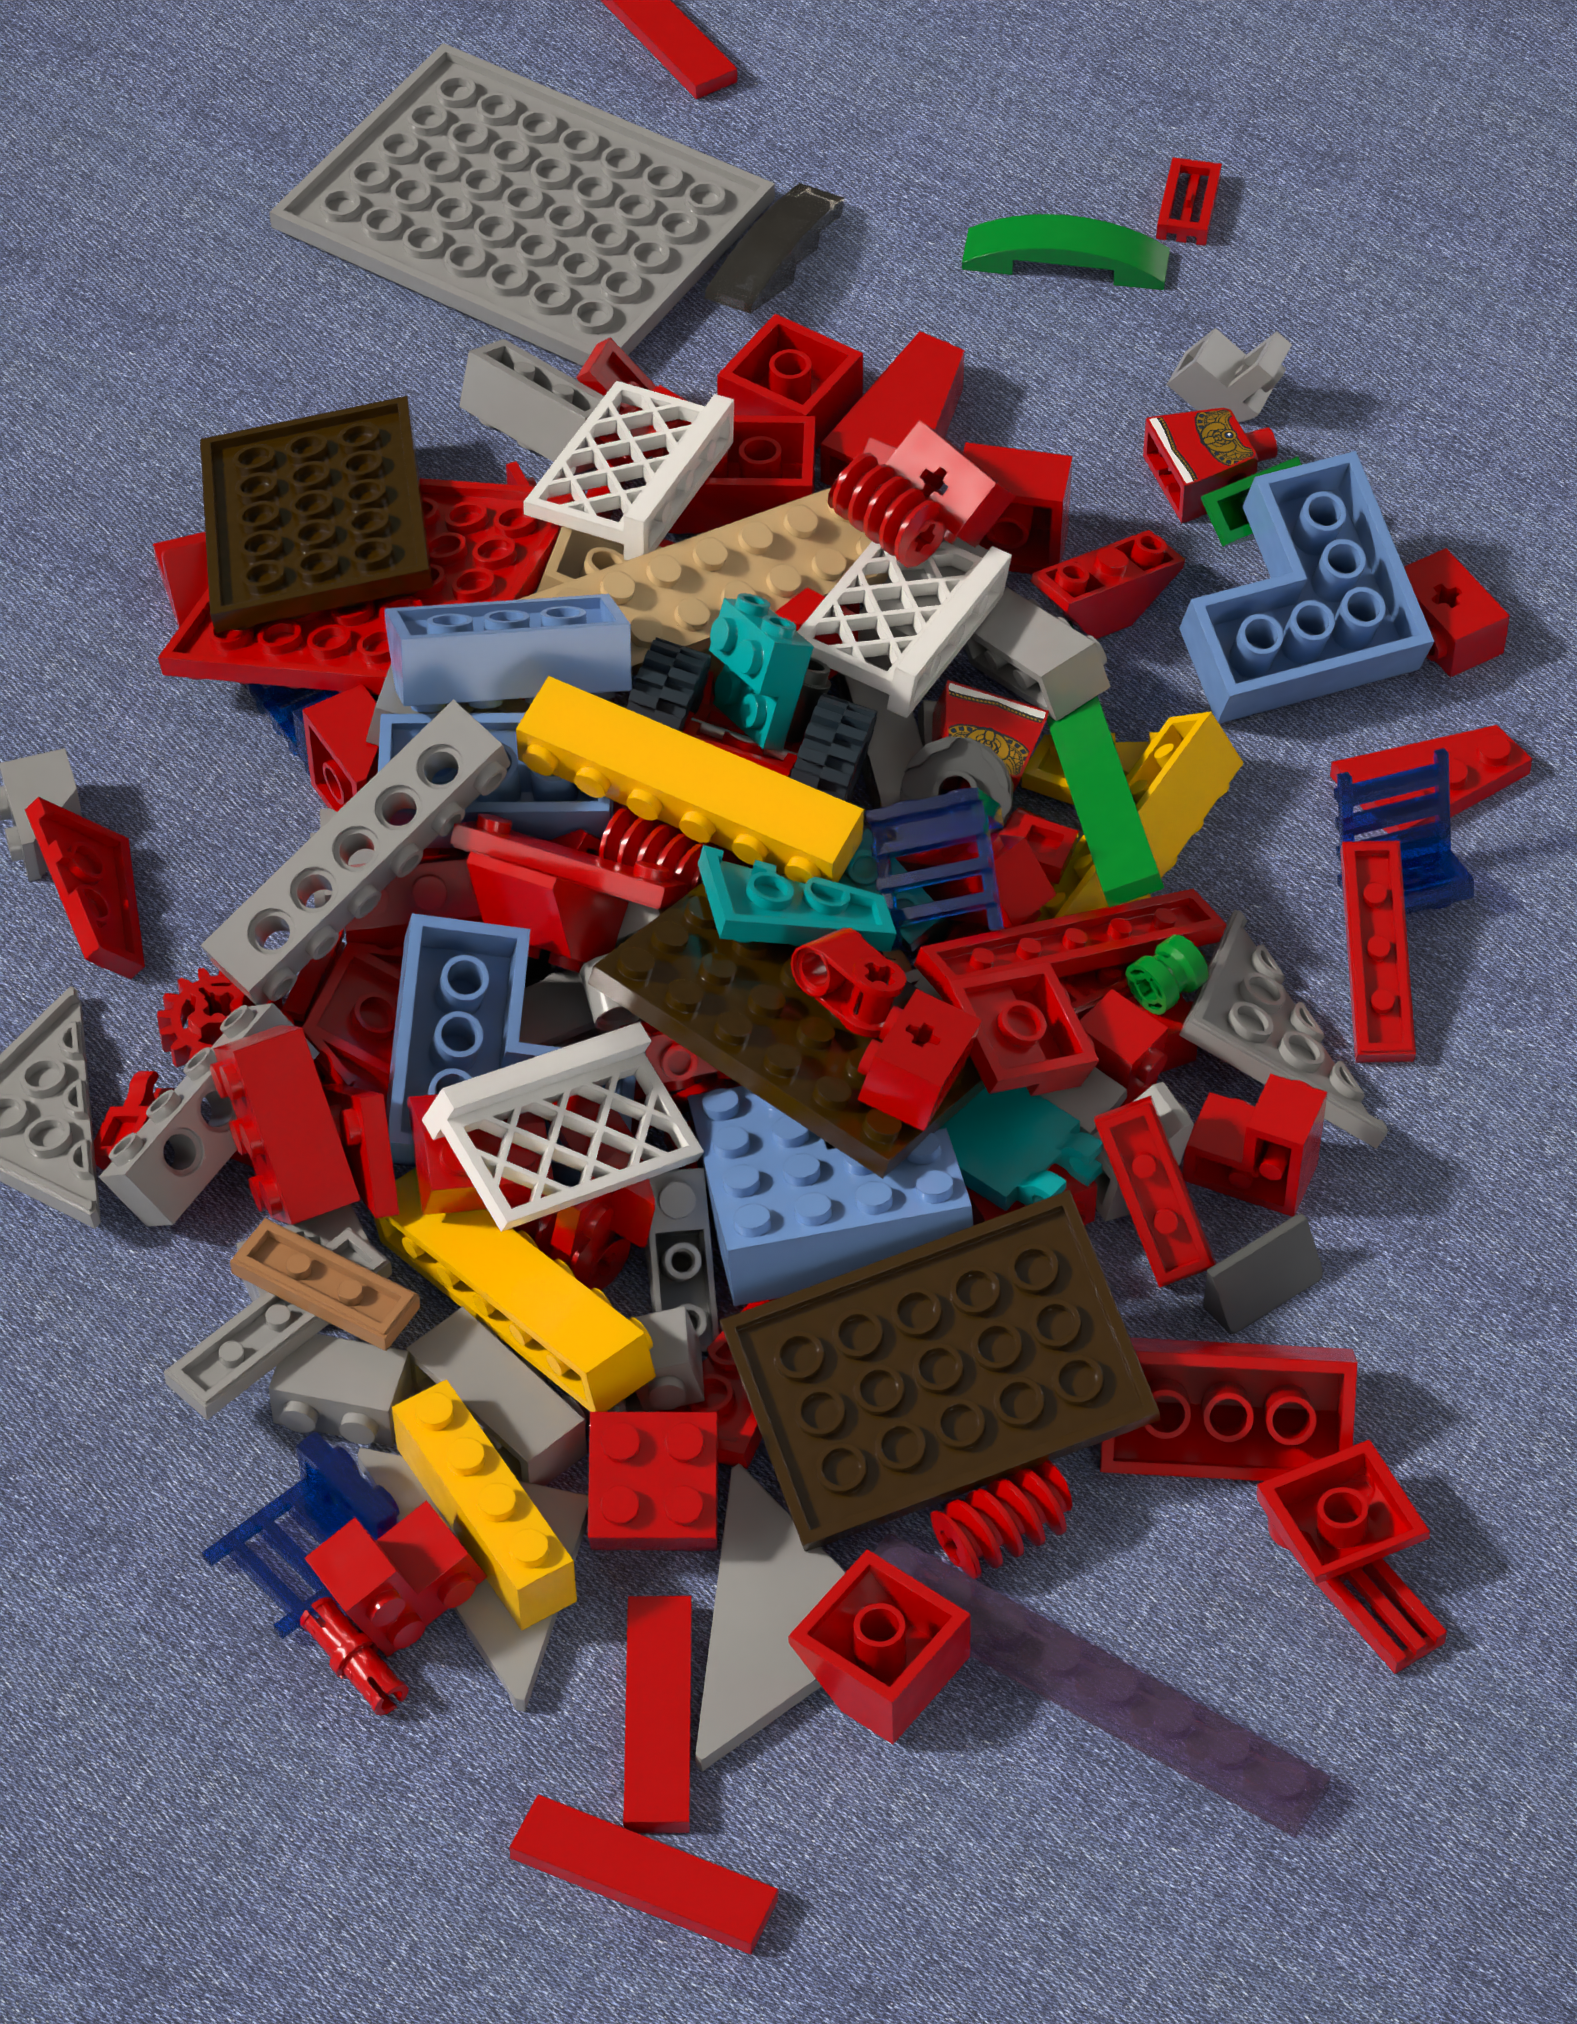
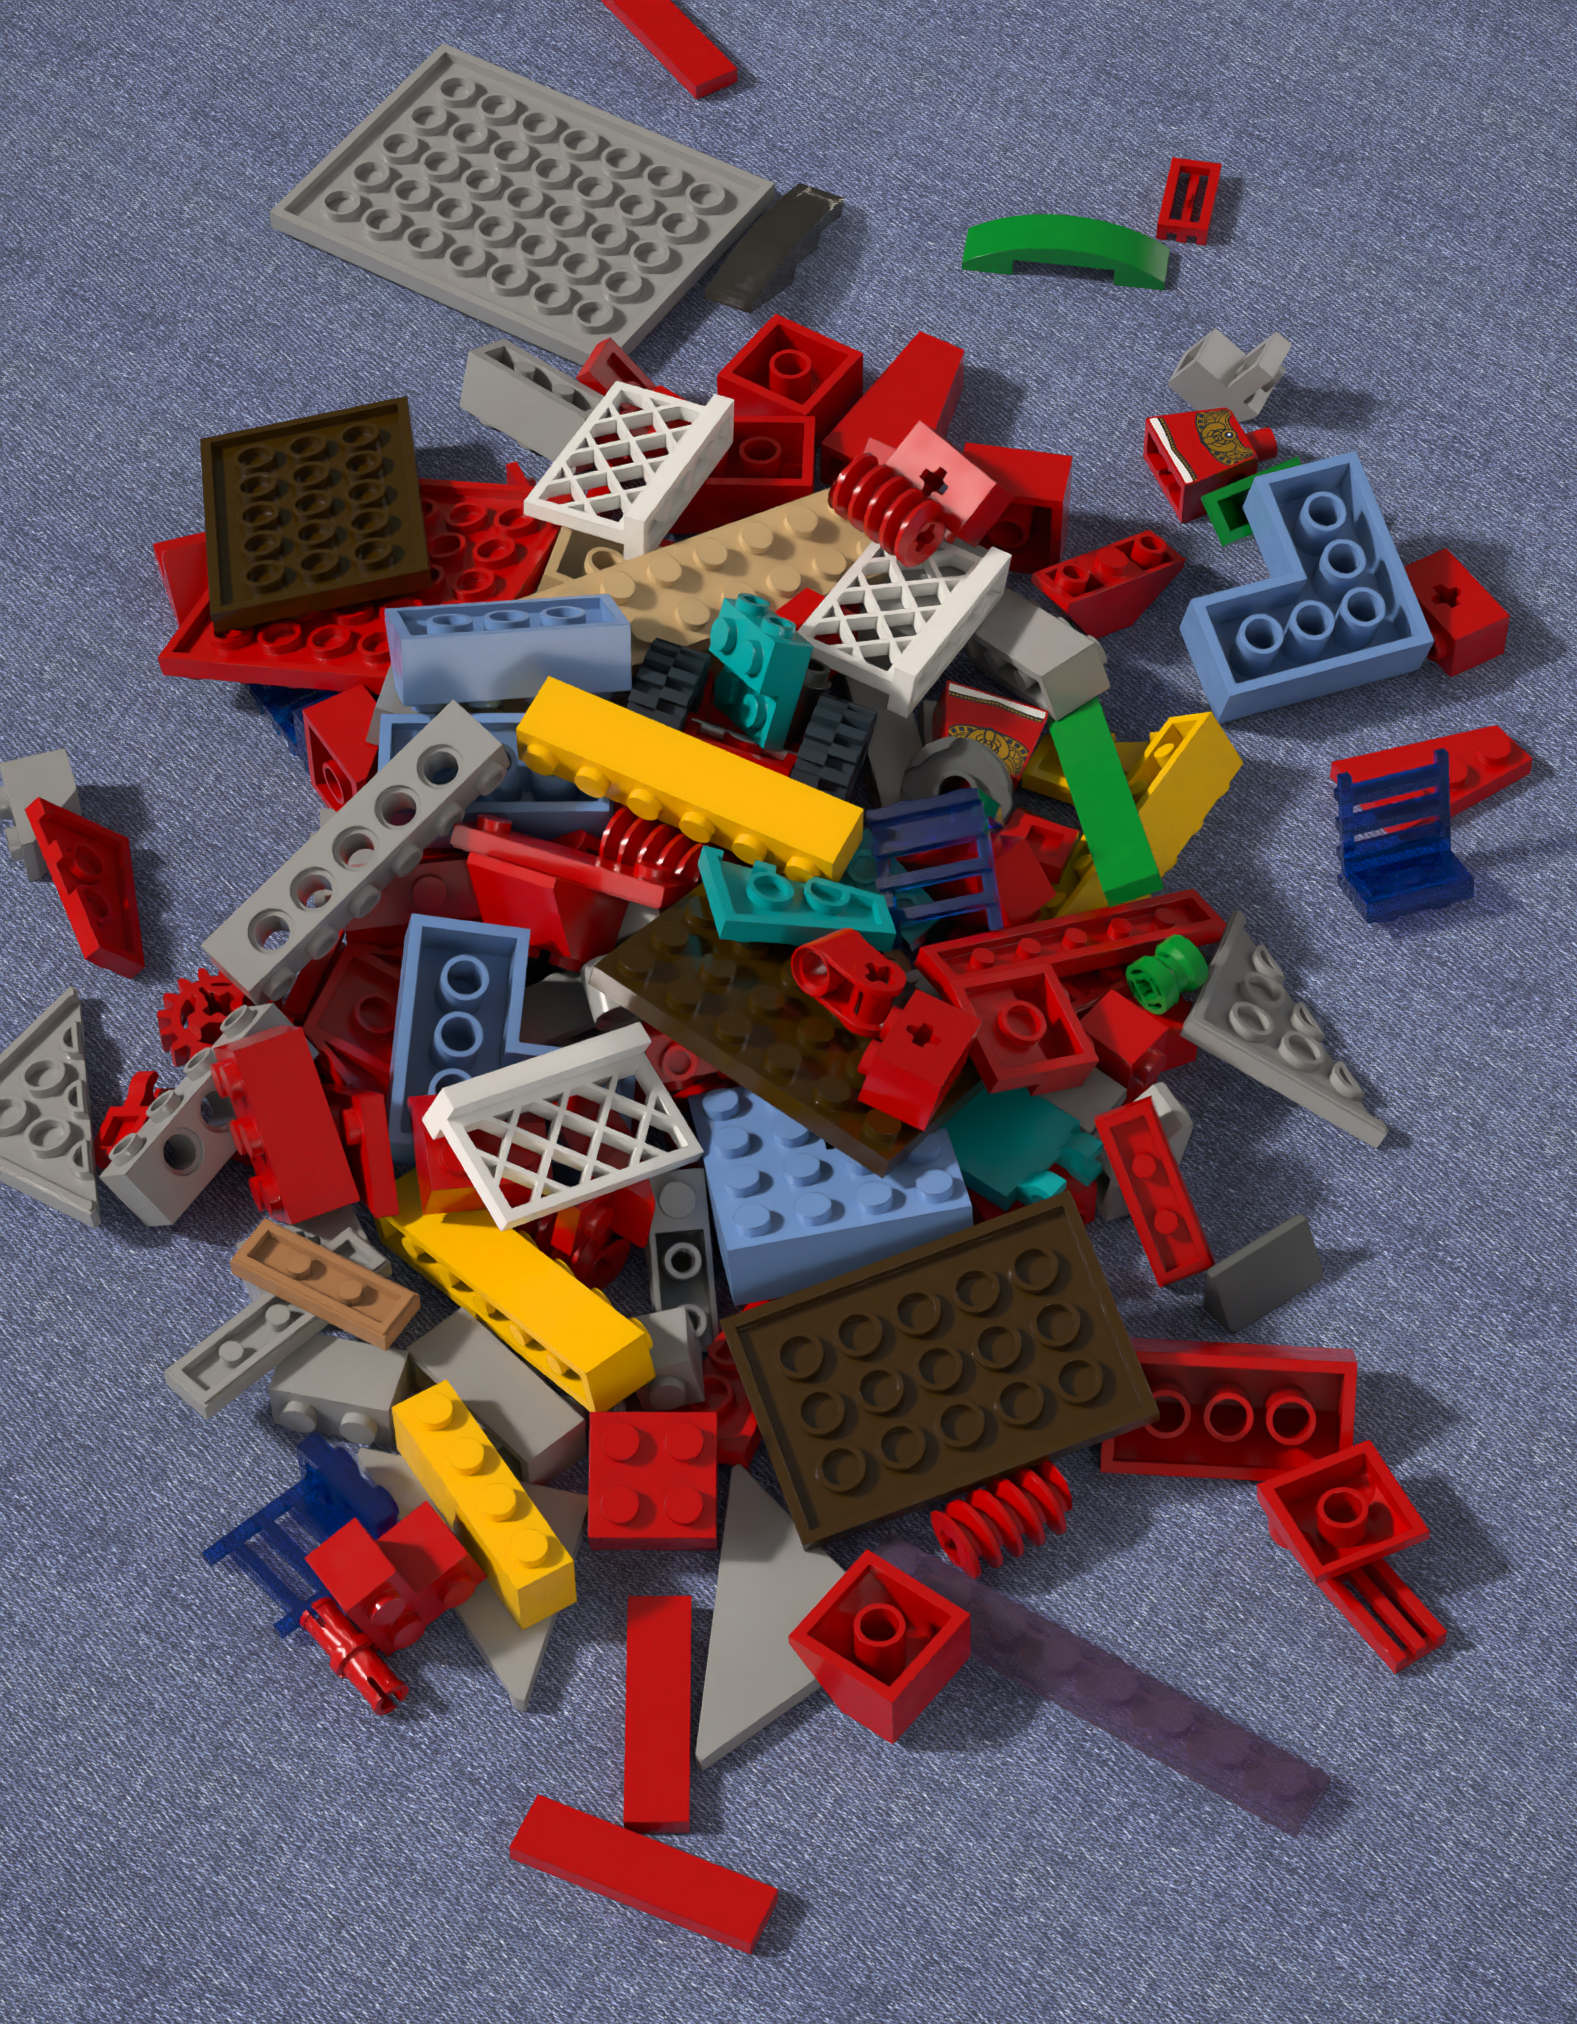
(1259, 1150): red brick -> none
(1377, 952): red tile -> none

